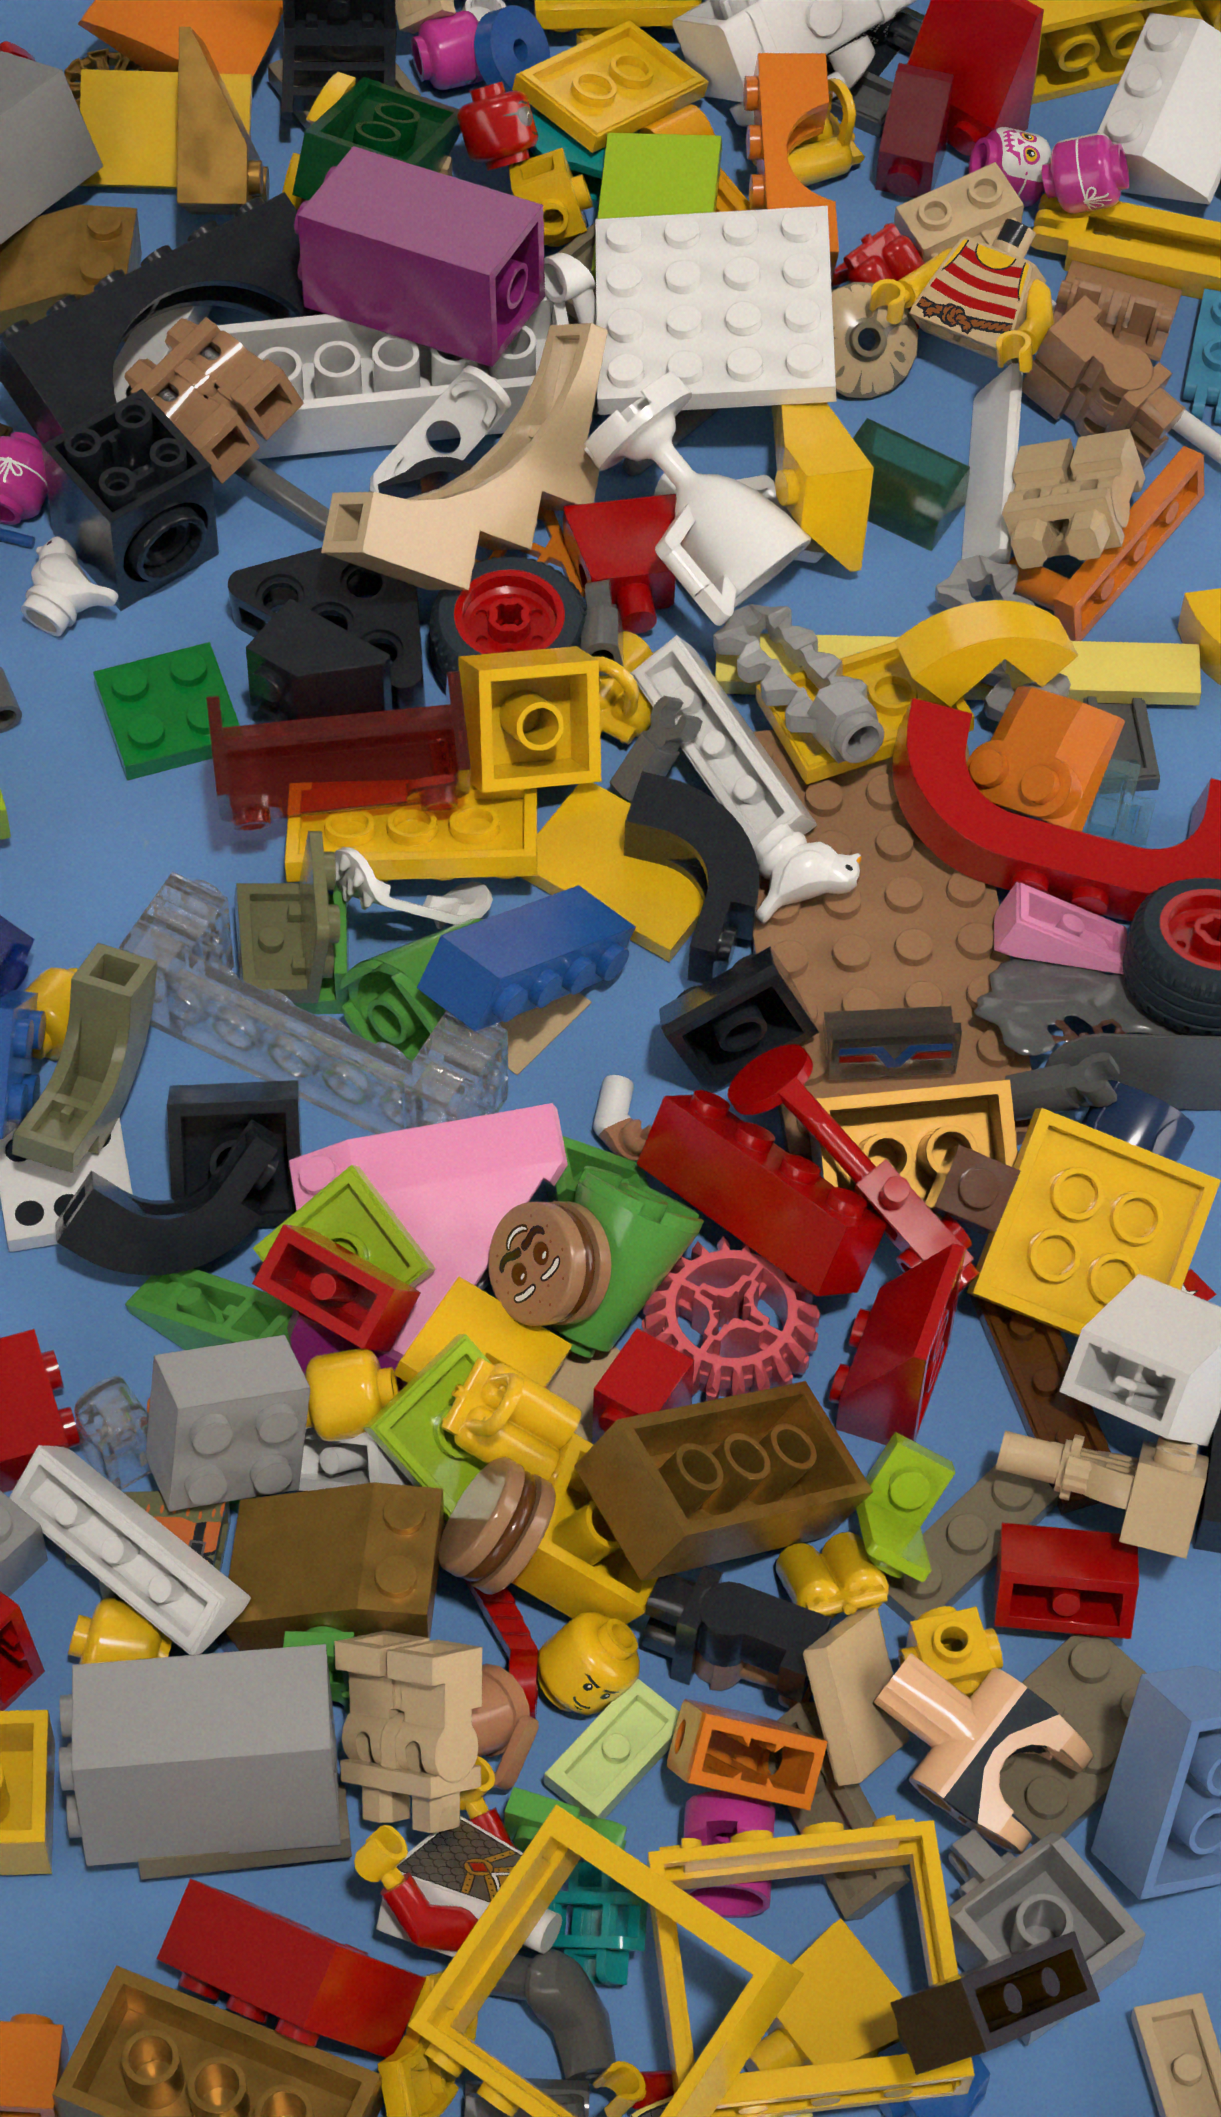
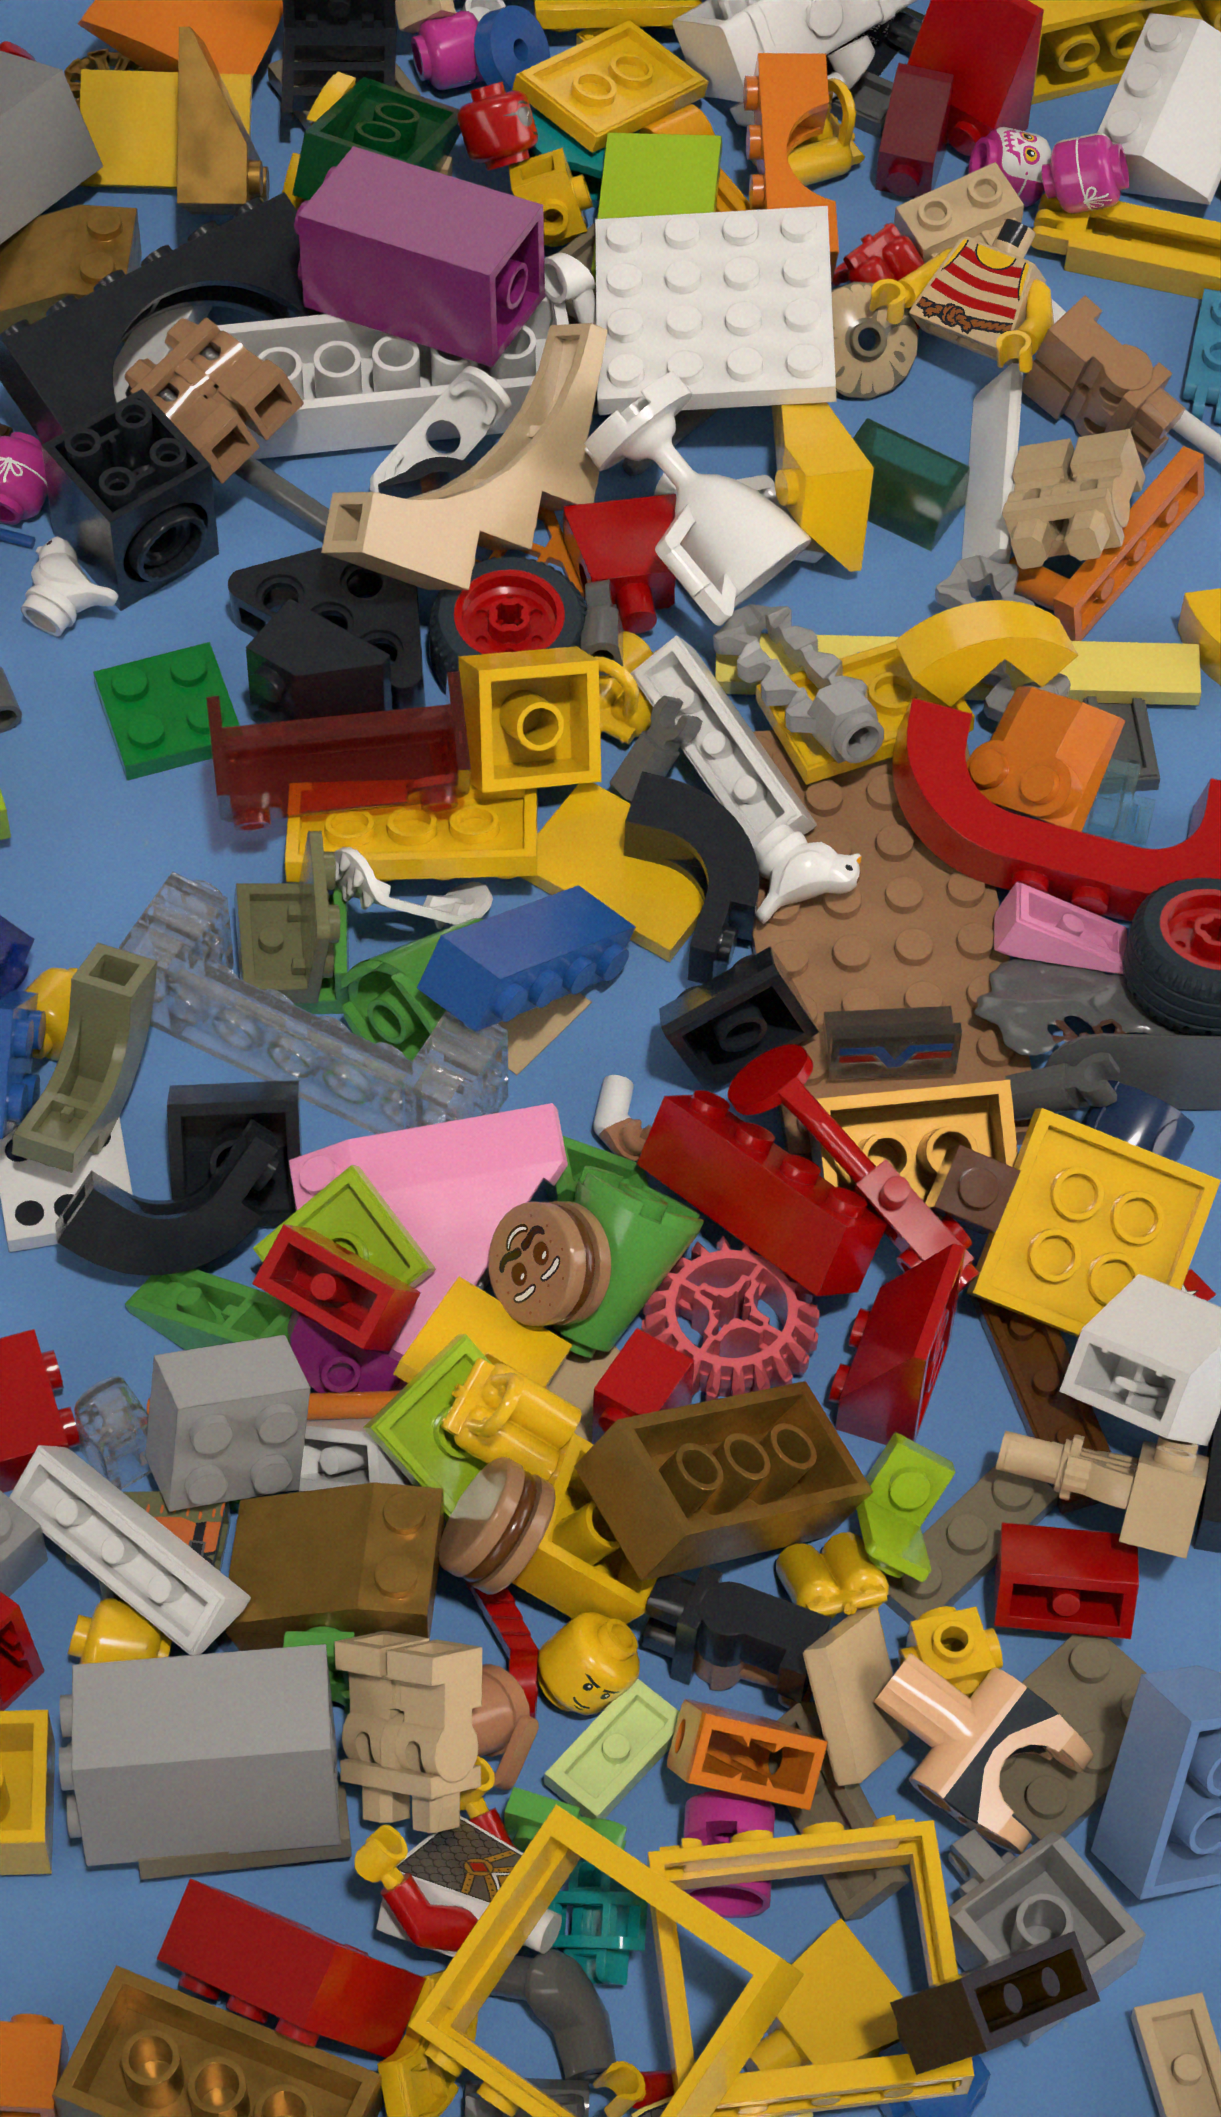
(347, 1392): yellow head -> none
(1131, 307): medium nougat hinge -> none

